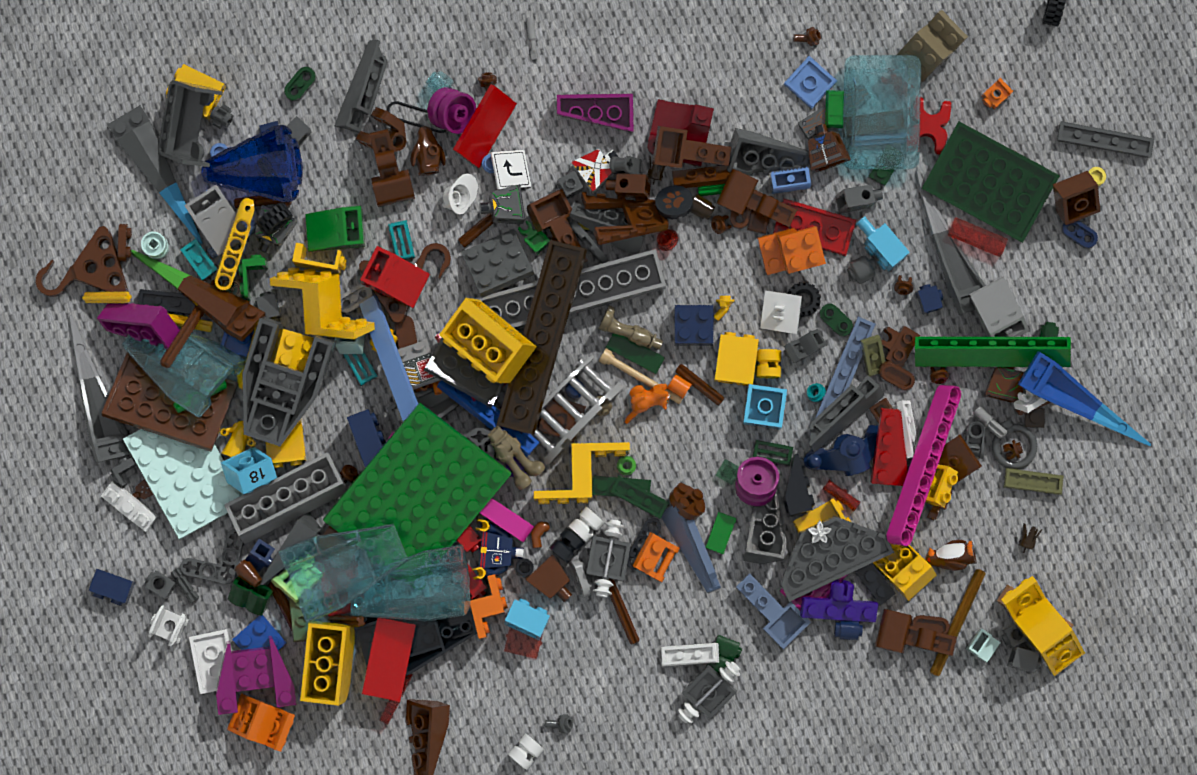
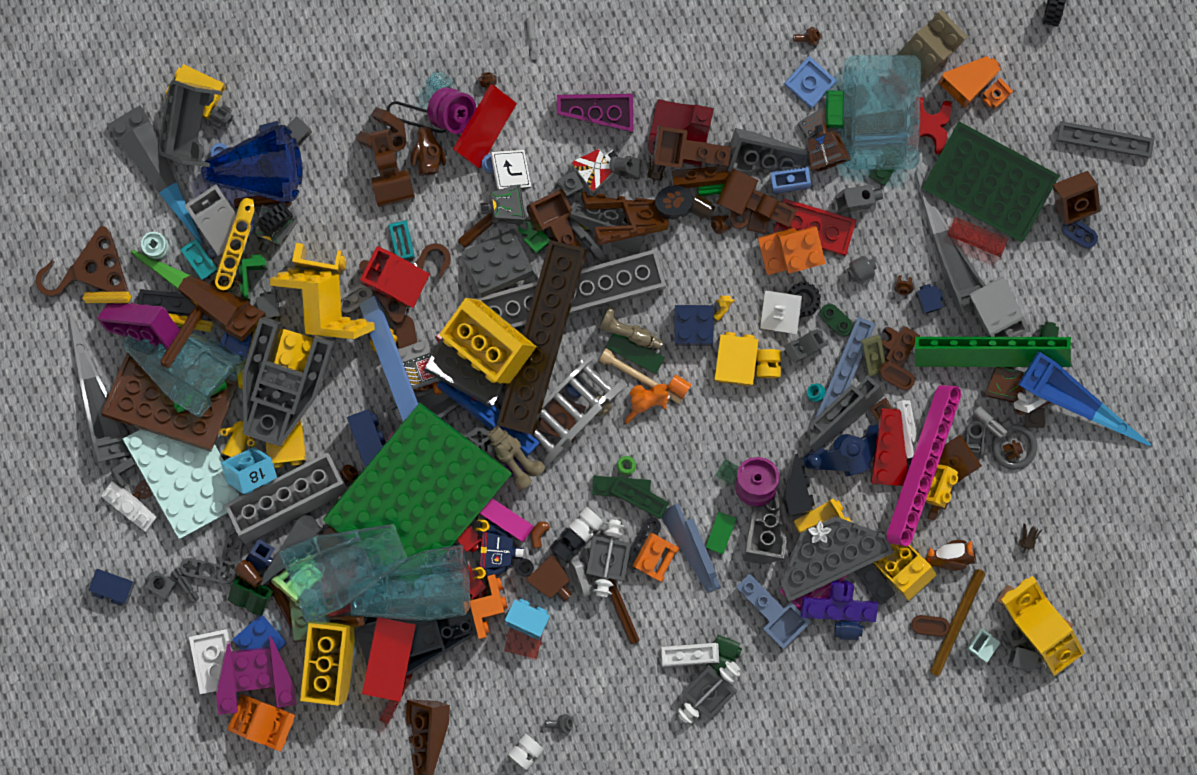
(123, 235): reddish brown plate -> none
(158, 625): white piece -> none
(297, 82): dark green plate -> none
(335, 229): green slope -> none
(350, 346): light aqua piece -> none
(363, 88): dark grey wedge -> none
(367, 378): teal tile -> none
(460, 194): white piece -> none
(582, 472): yellow bracket -> none
(638, 185): reddish brown torso -> none
(667, 239): clear red hat -> none
(688, 501): reddish brown plate -> none
(699, 384): reddish brown axle -> none
(764, 406): medium azure brick -> none
(769, 444): dark green tile -> none
(841, 495): clear red pin -> none
(883, 245): medium azure brick -> none
(896, 633): reddish brown plate -> none
(939, 376): reddish brown plate -> none
(969, 79): none -> orange slope
(1033, 481): olive plate -> none
(1098, 174): light yellow tile -> none

